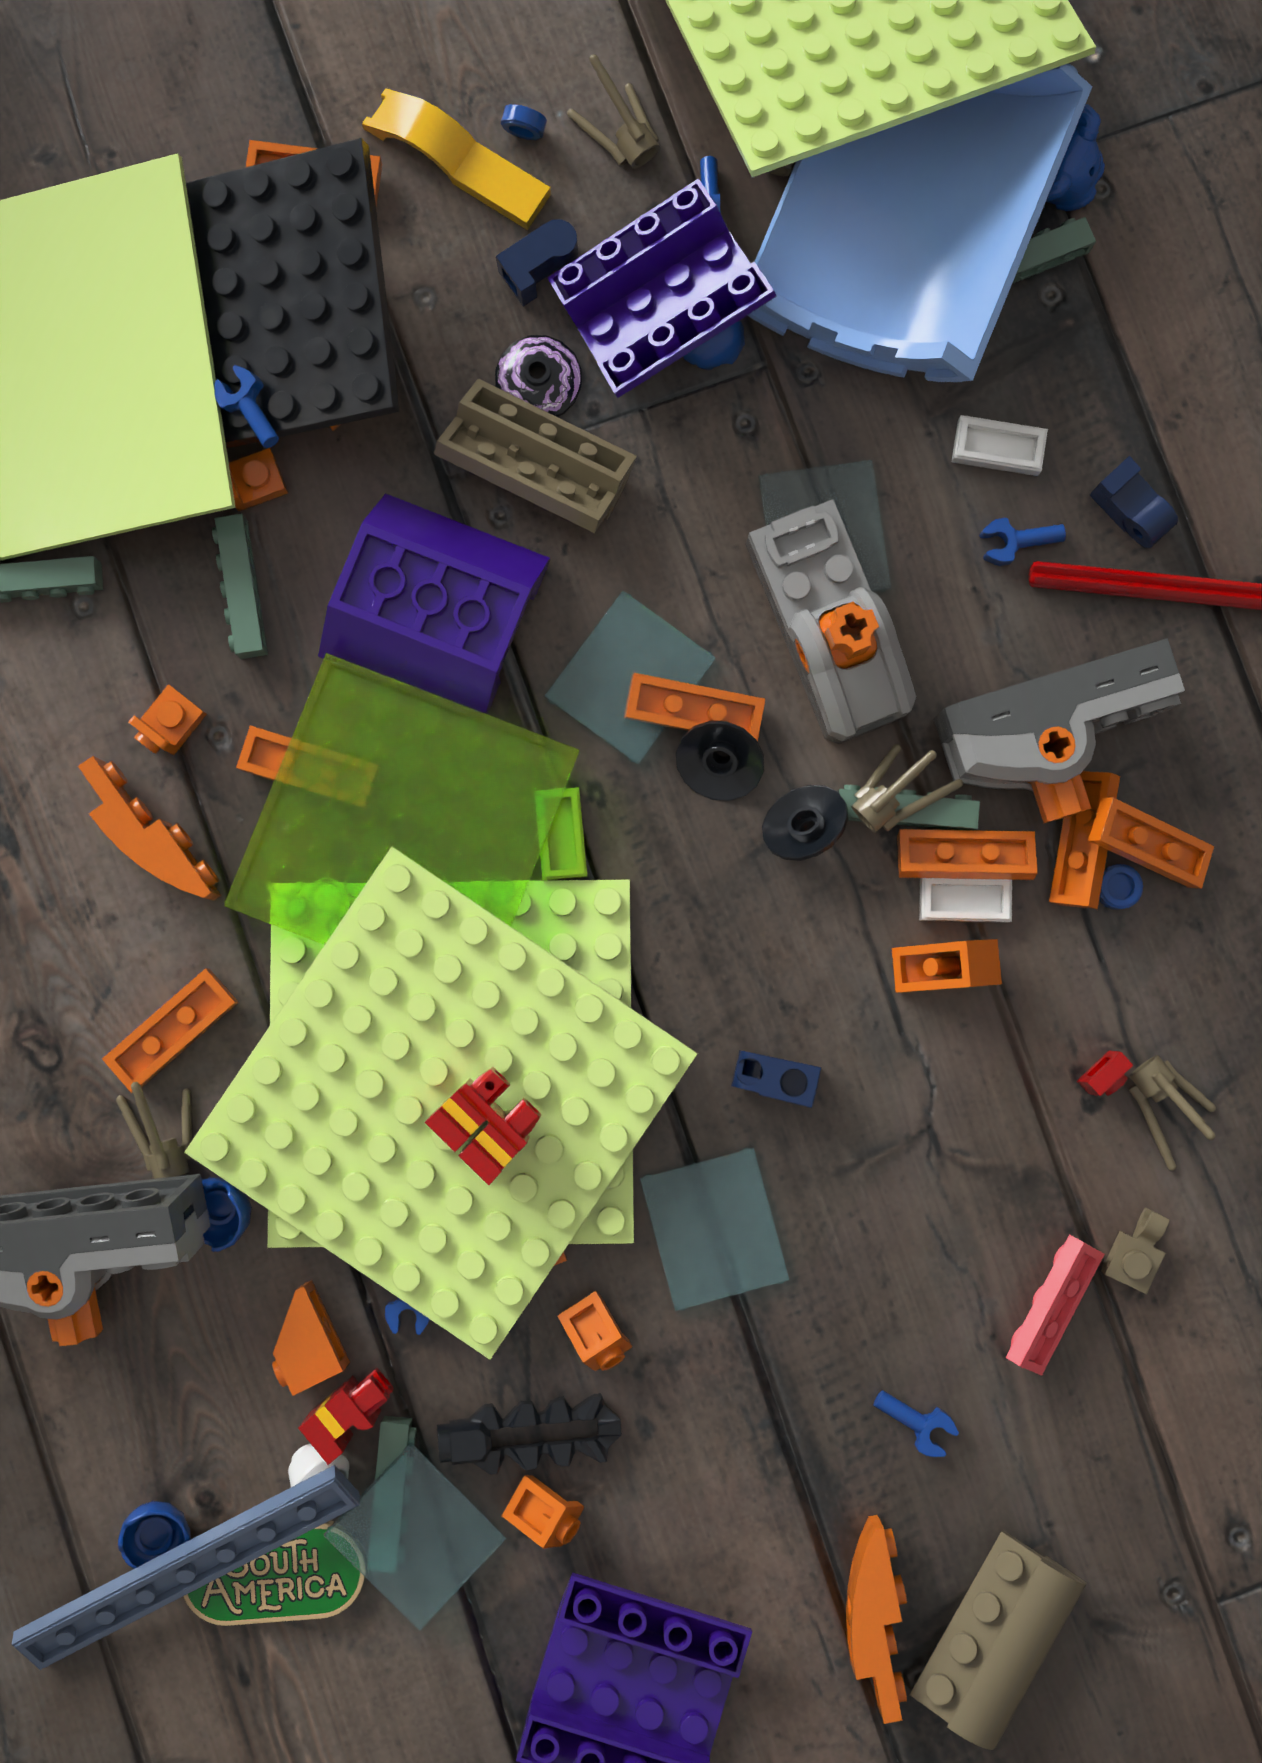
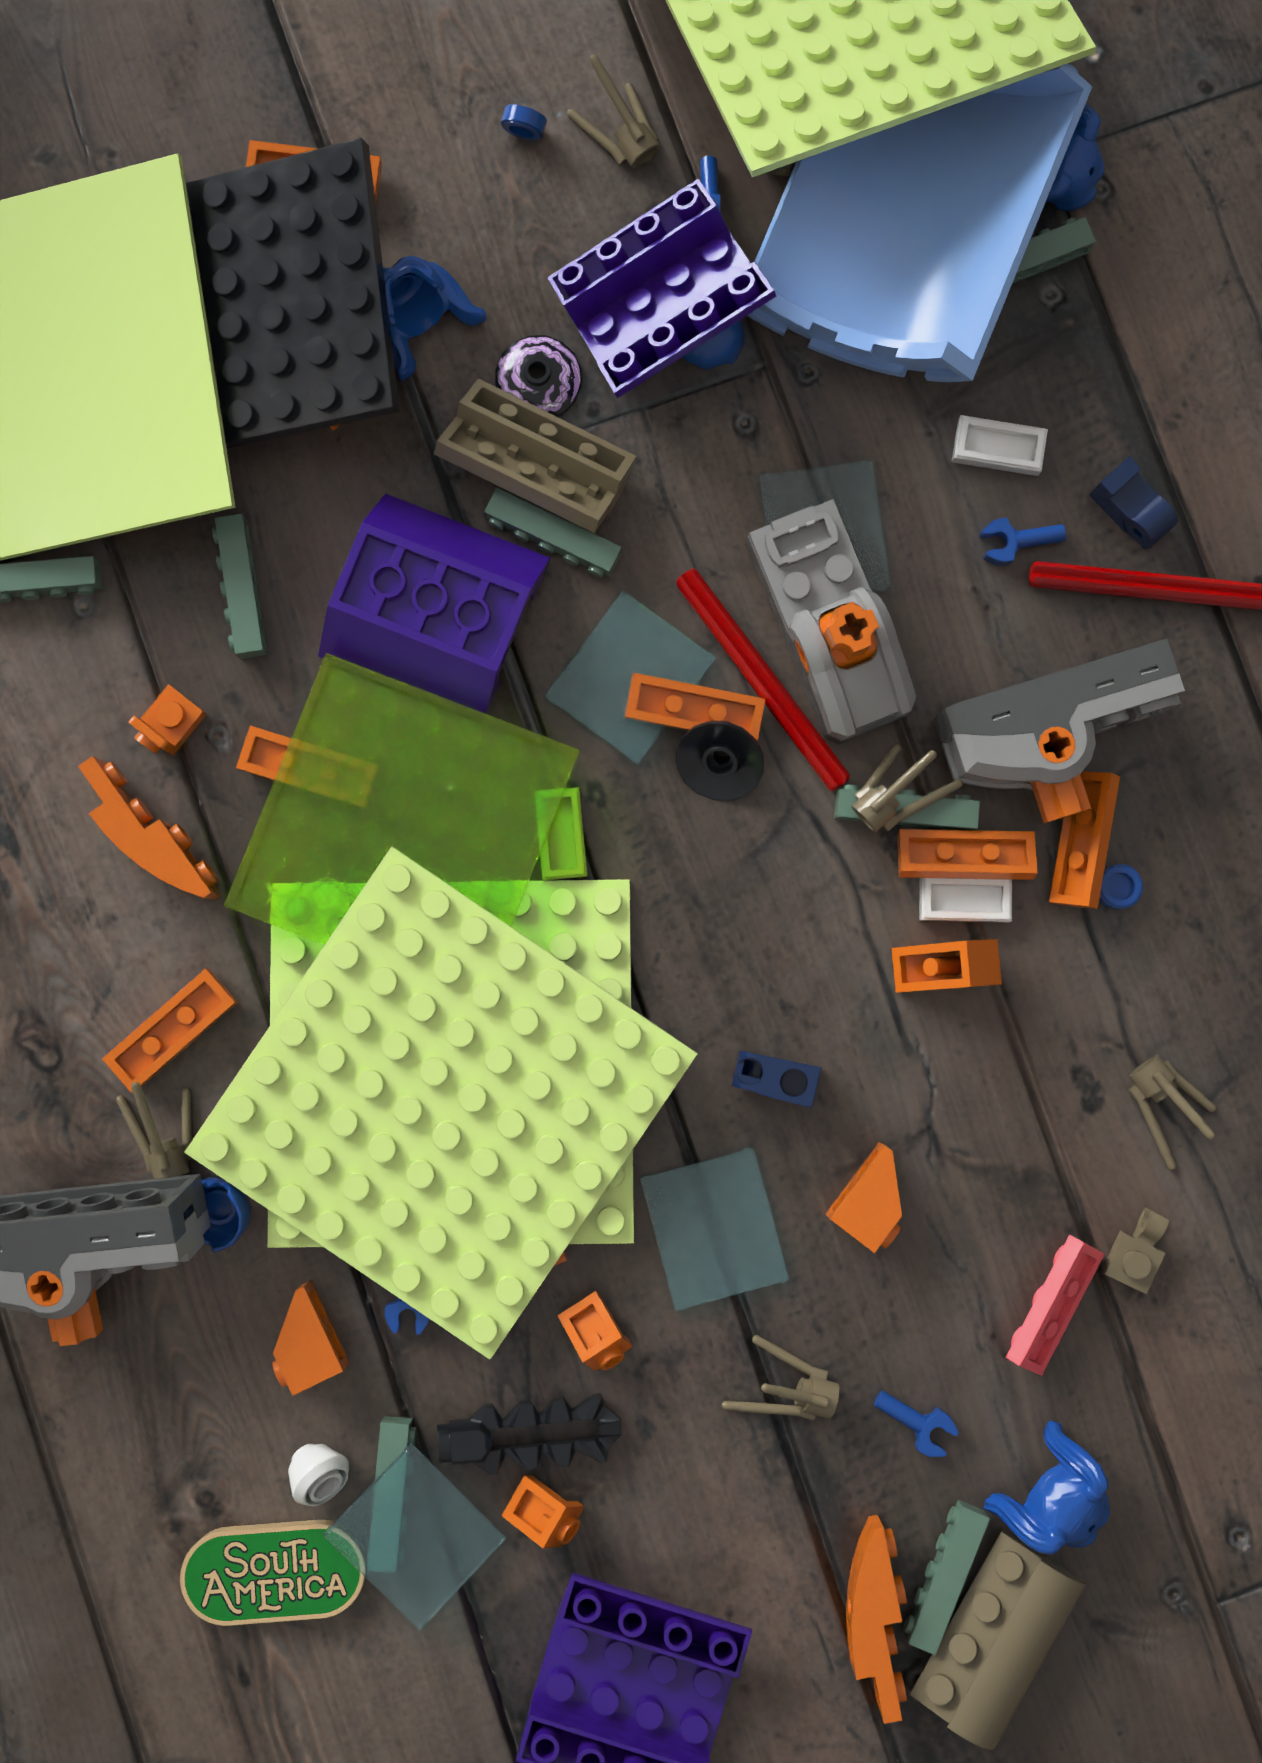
(152, 1532): blue hair -> none
(186, 1567): sand blue tile -> none
(246, 402): blue bar -> none
(256, 479): orange bracket -> none
(348, 1405): red hips -> none
(416, 300): none -> blue hair
(459, 156): yellow piece -> none
(499, 1139): red hips -> none
(537, 257): dark blue leg -> none
(552, 533): none -> sand green piece
(762, 679): none -> red axle
(805, 822): black dish -> none
(811, 1398): none -> dark tan plant
(870, 1202): none -> orange slope
(945, 1576): none -> sand green piece
(1064, 1503): none -> blue hair
(1106, 1074): red plate -> none
(1151, 843): orange plate -> none

